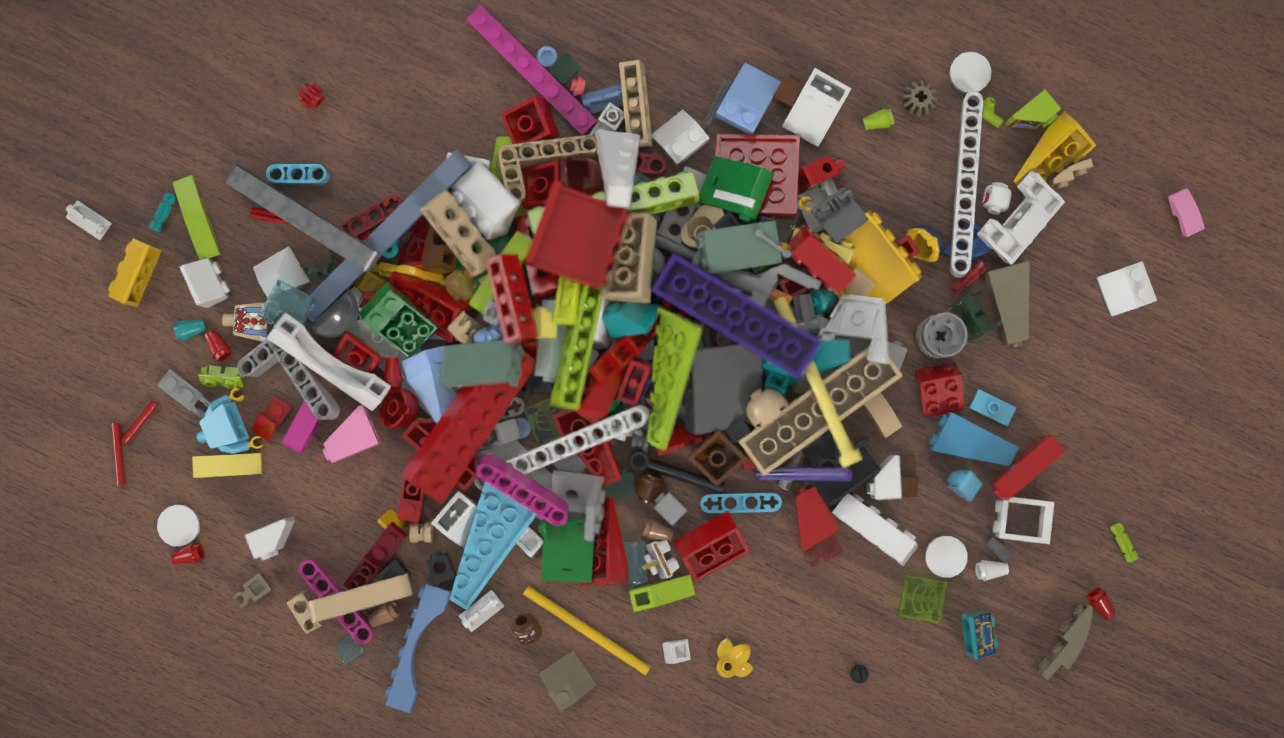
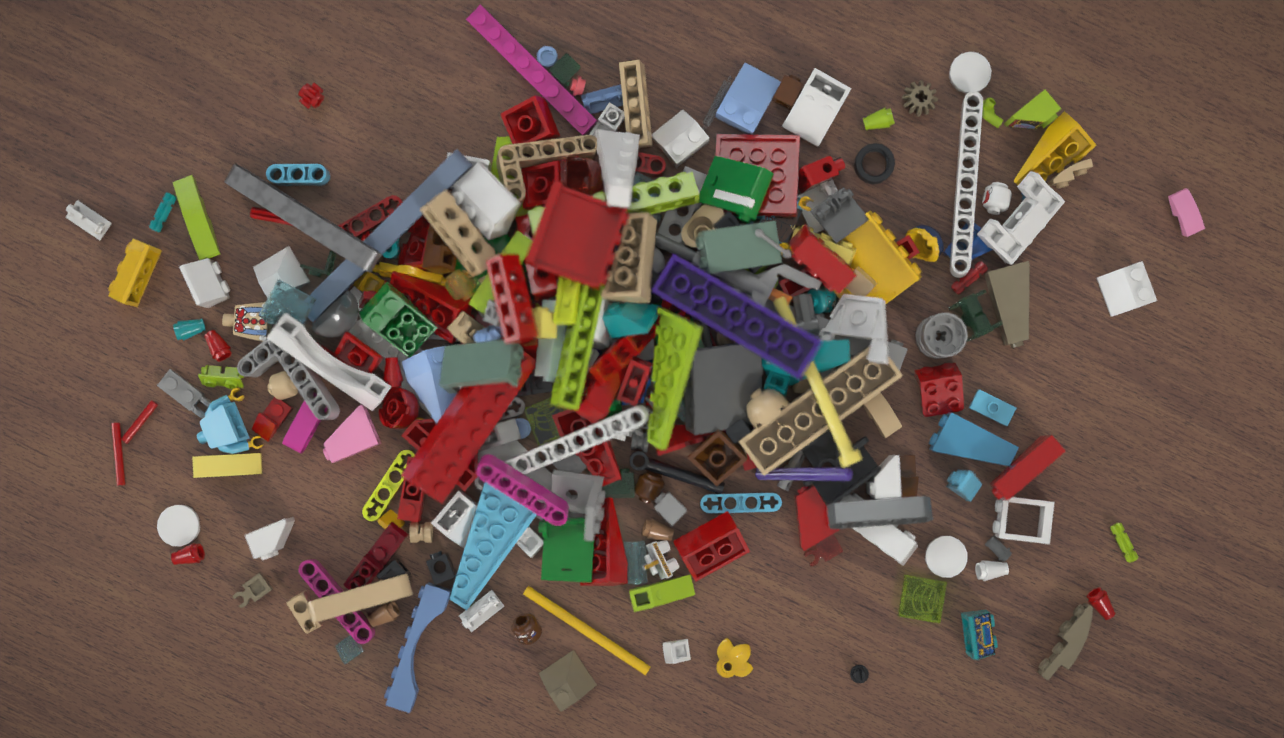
(281, 386): none -> tan head
(388, 484): none -> neon yellow beam
(875, 147): none -> black tyre
(879, 512): none -> beam

